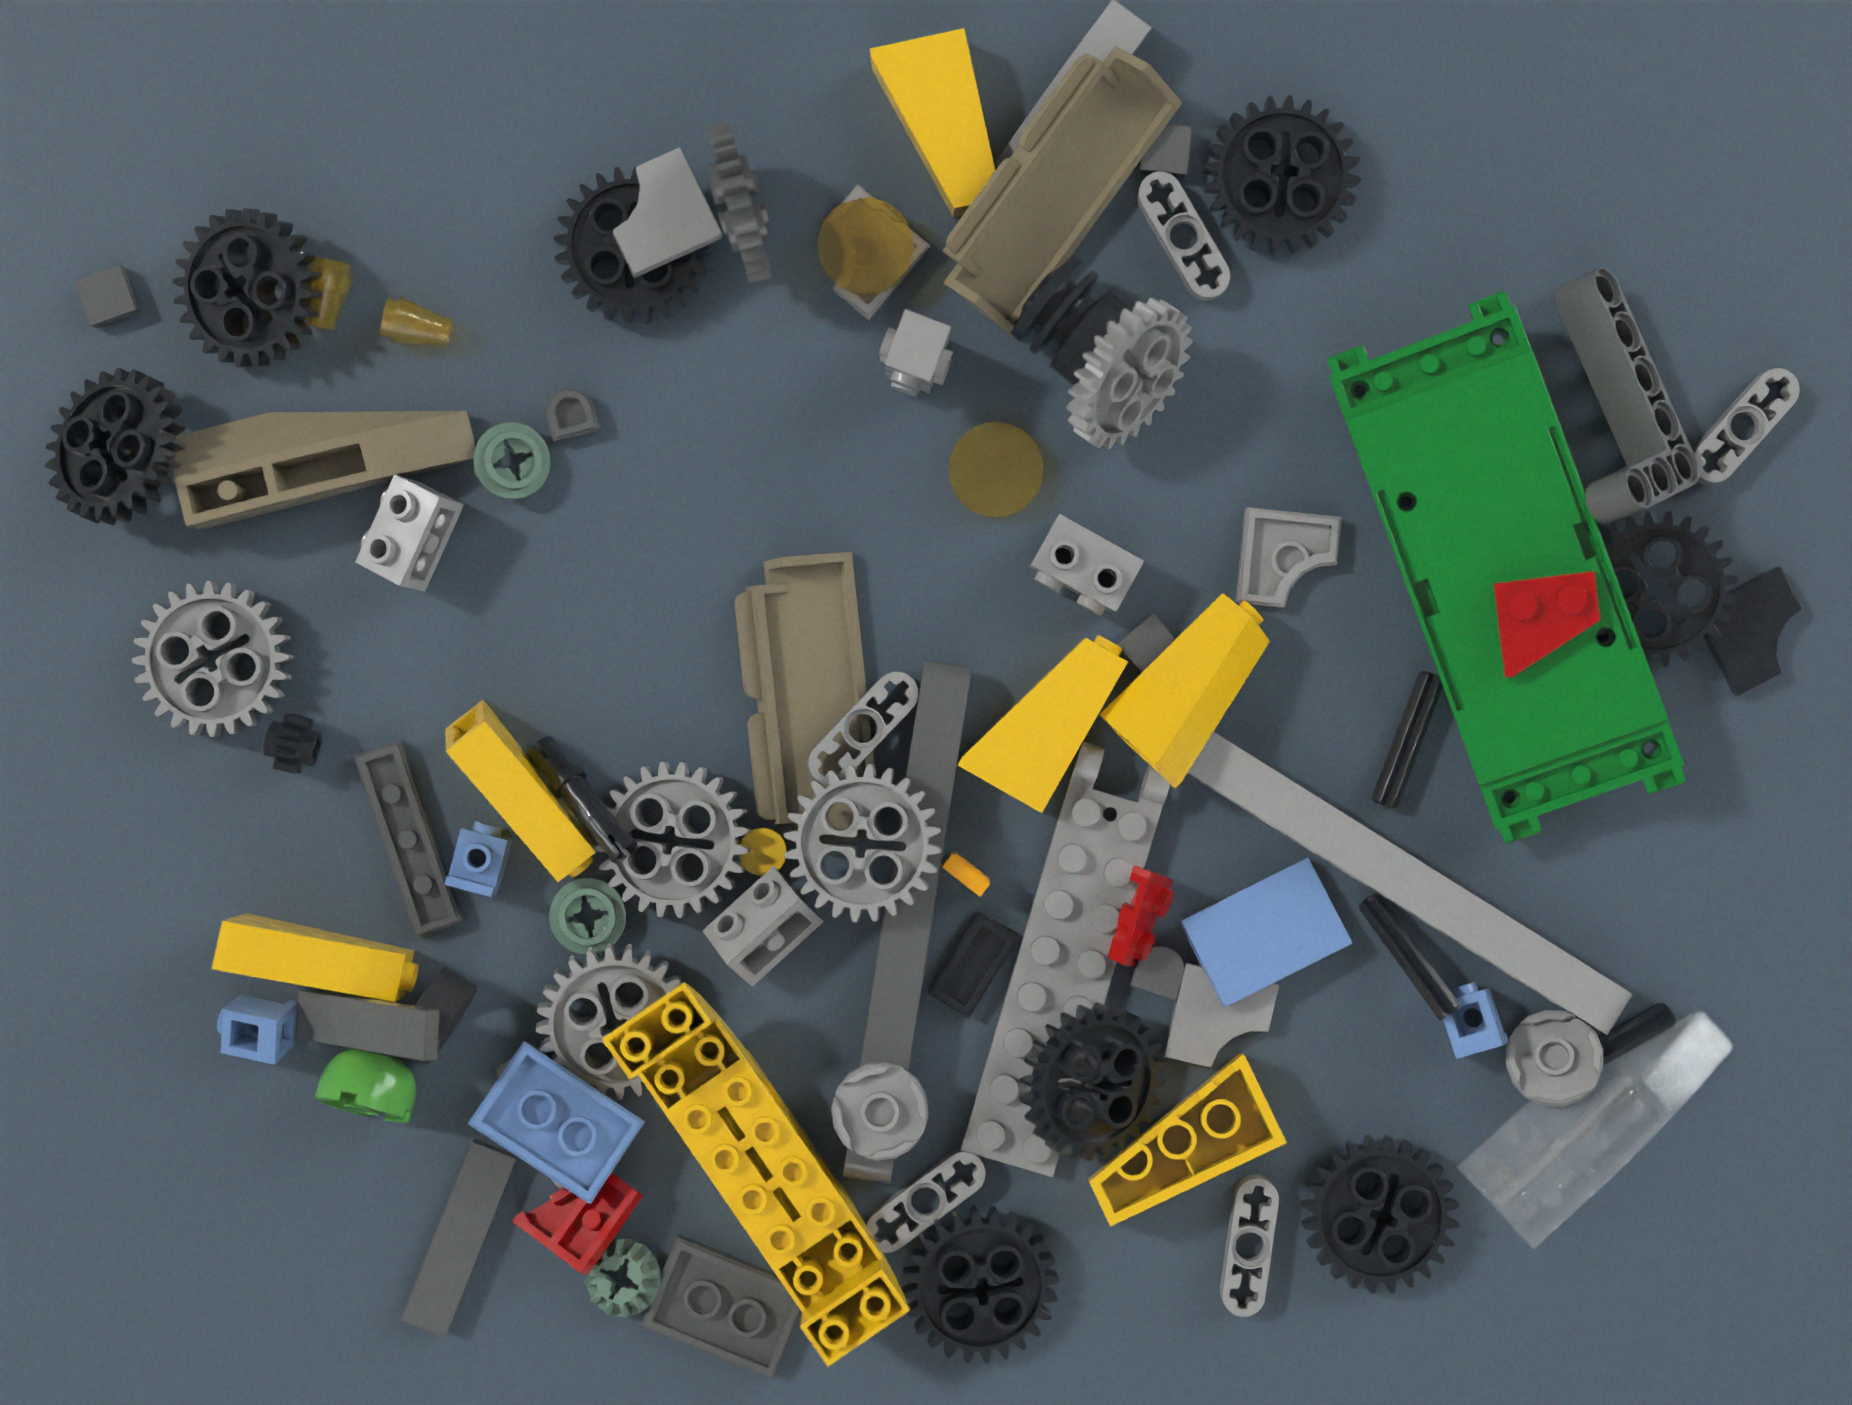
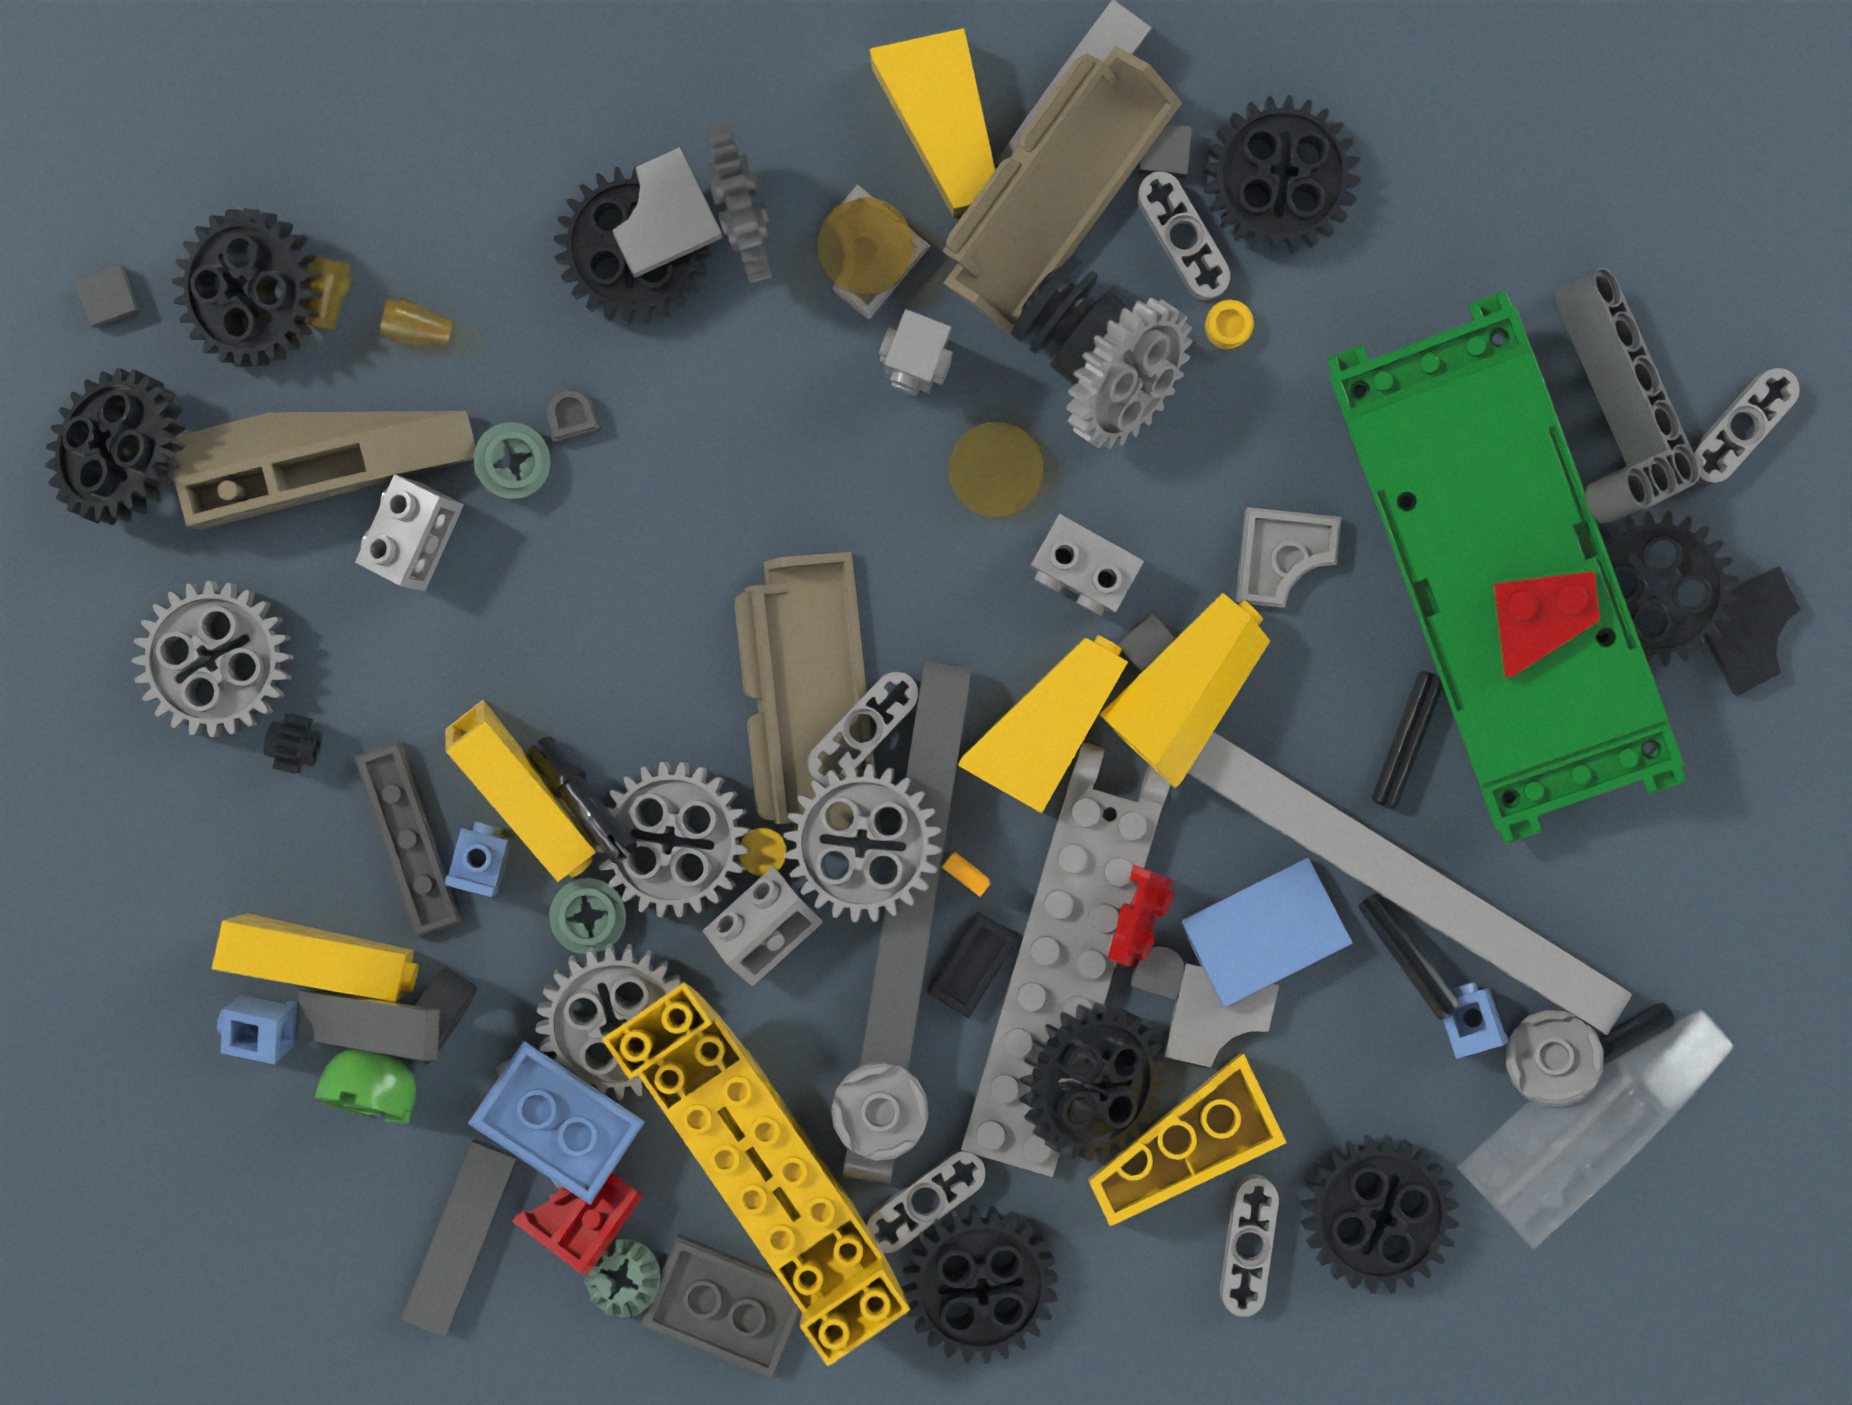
(1229, 324): none -> yellow tile

